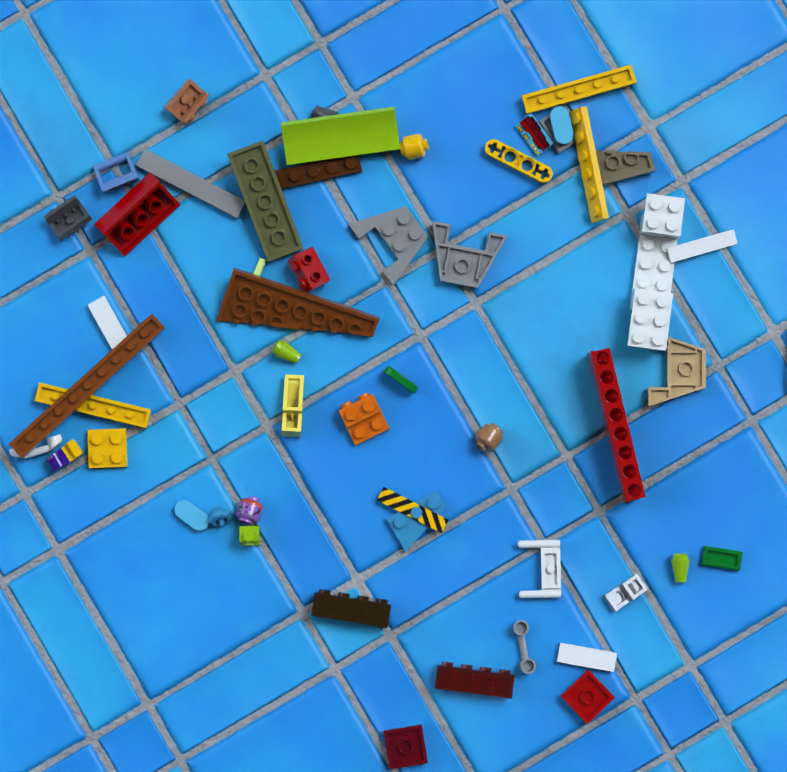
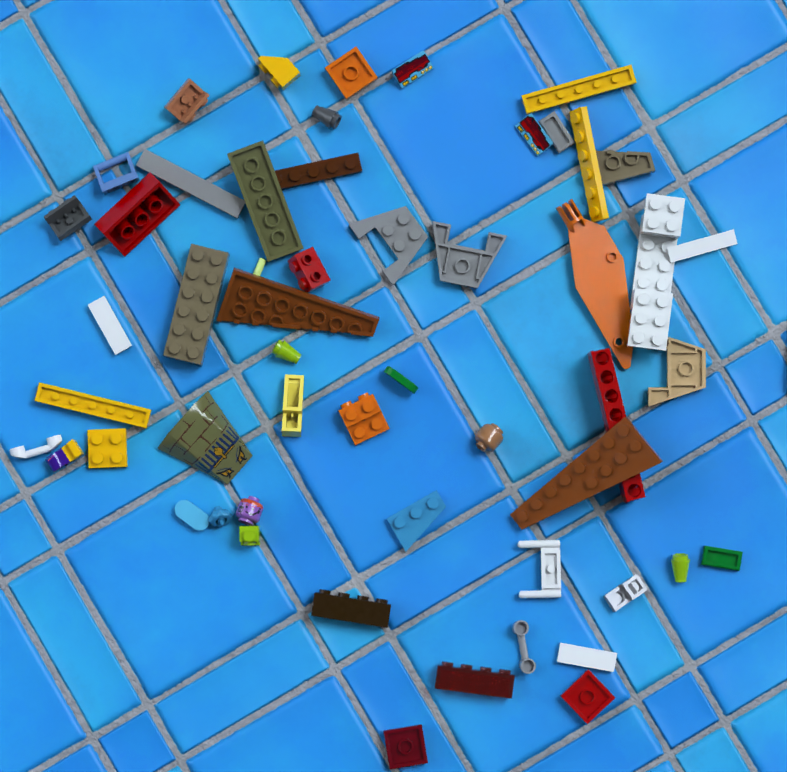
(87, 386): dark orange plate -> none
(196, 304): none -> dark tan brick
(207, 441): none -> olive wedge
(280, 69): none -> yellow slope
(340, 135): lime arch -> none
(351, 73): none -> orange plate
(405, 506): sticker -> none
(412, 69): none -> slope
(414, 146): yellow head -> none
(517, 163): yellow beam -> none
(561, 125): medium azure tile -> none
(600, 278): none -> orange wing
(607, 462): none -> dark orange wing

